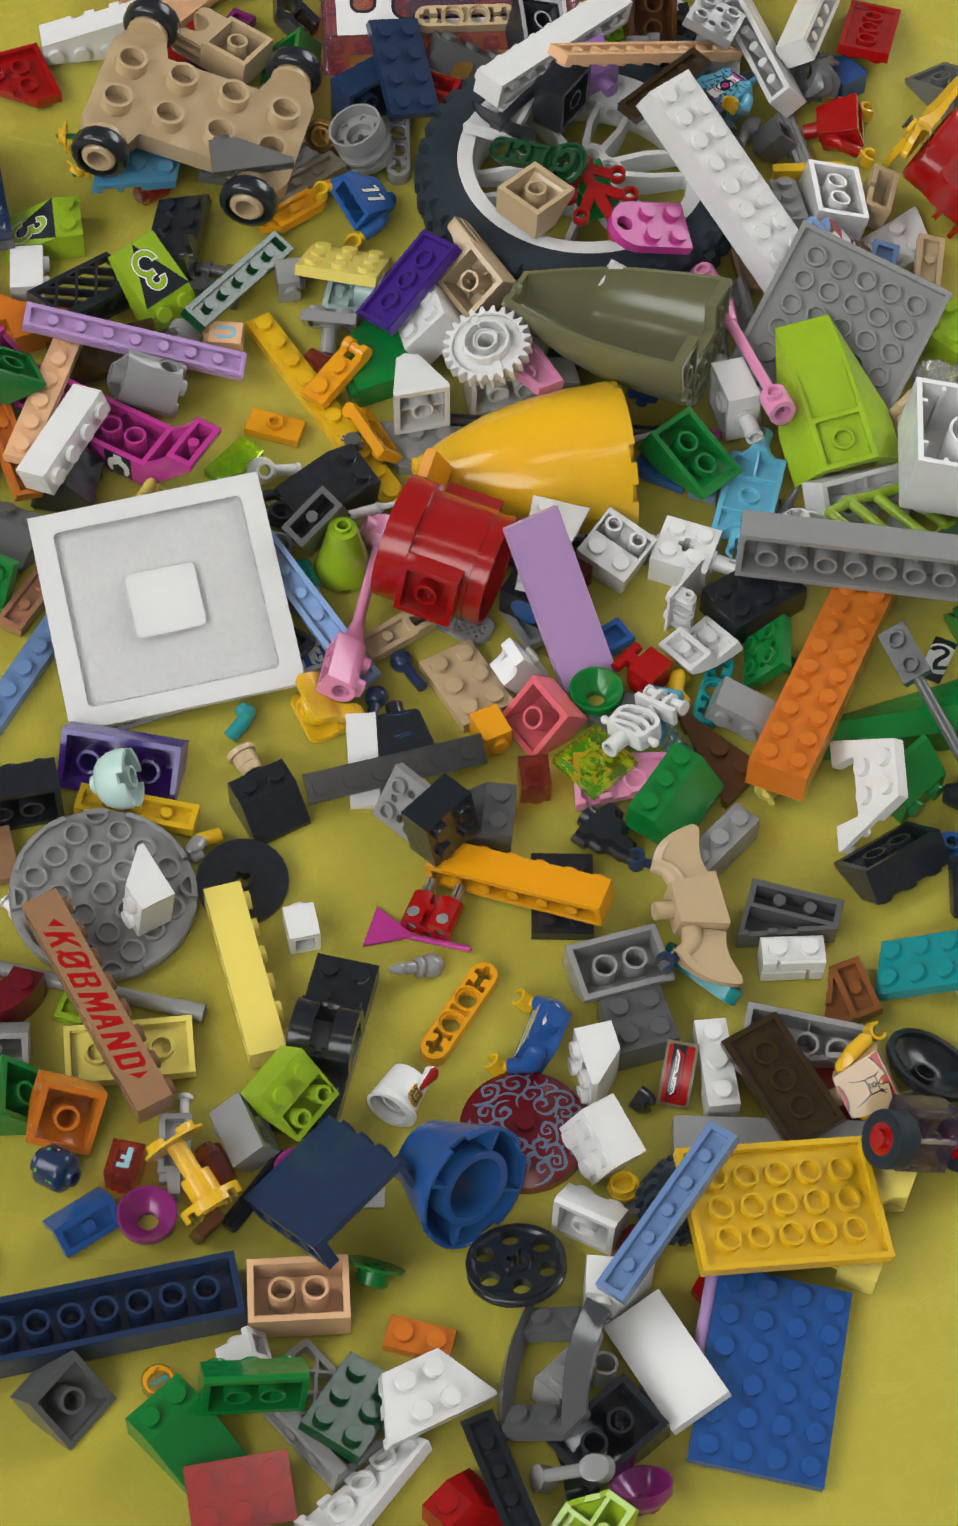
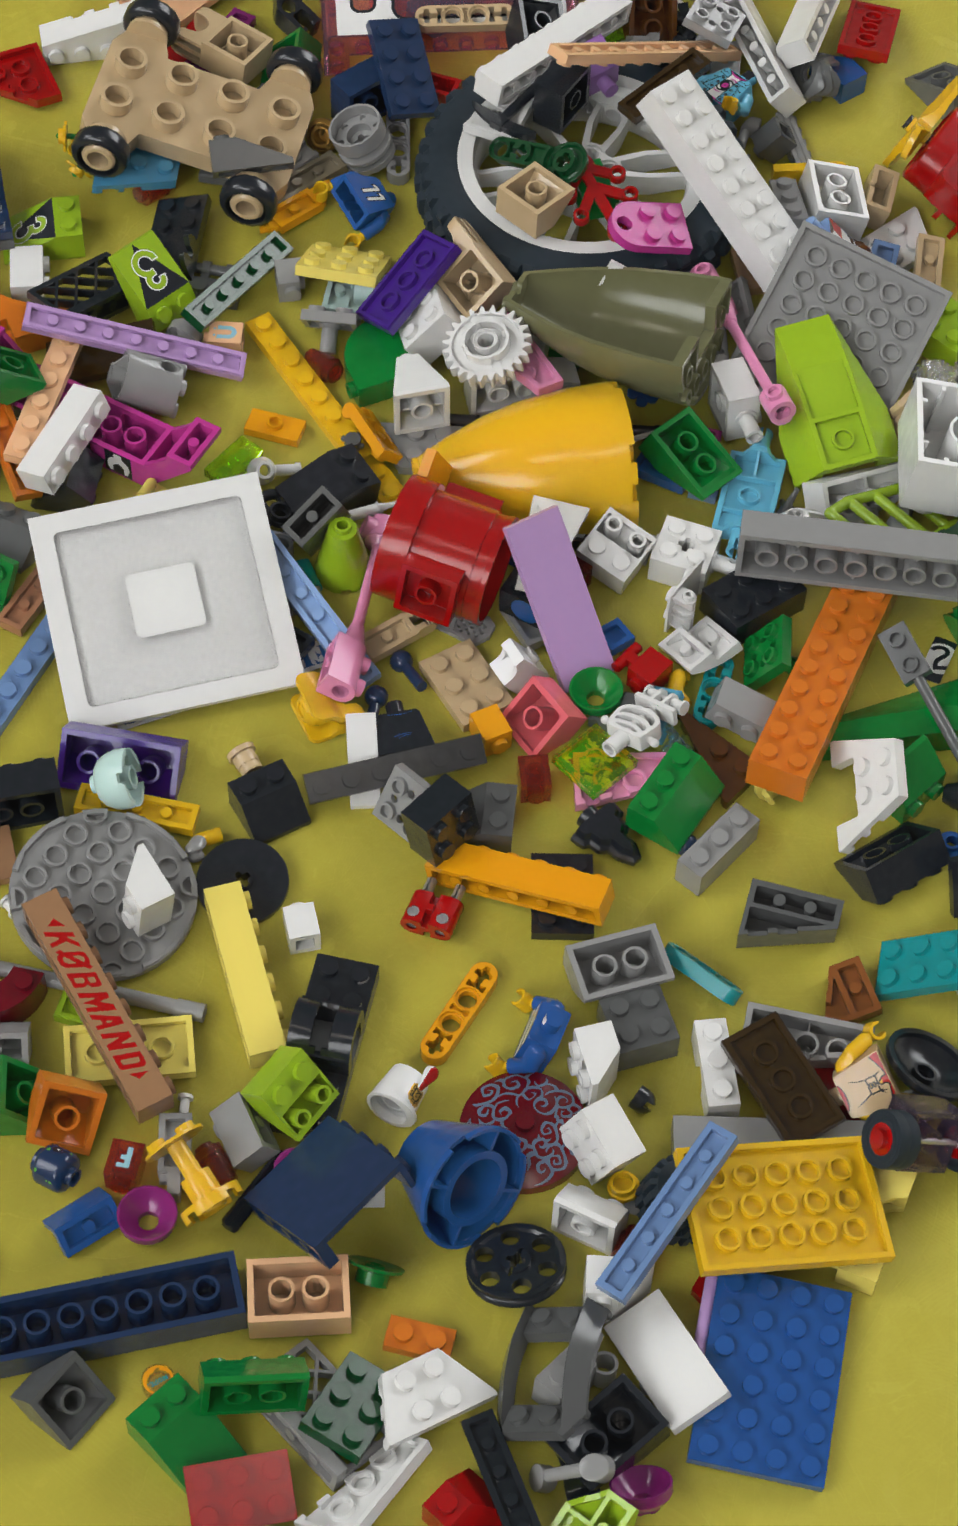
(207, 1226): reddish brown tile -> none
(246, 715): teal arm -> none
(249, 1343): white brick -> none
(337, 373): light orange plate -> none
(386, 929): dark pink piece -> none
(429, 966): light grey bar -> none
(446, 51): dark grey arch -> none
(677, 1074): slope -> none
(692, 906): tan torso -> none
(791, 958): white brick -> none
(841, 127): red torso -> none

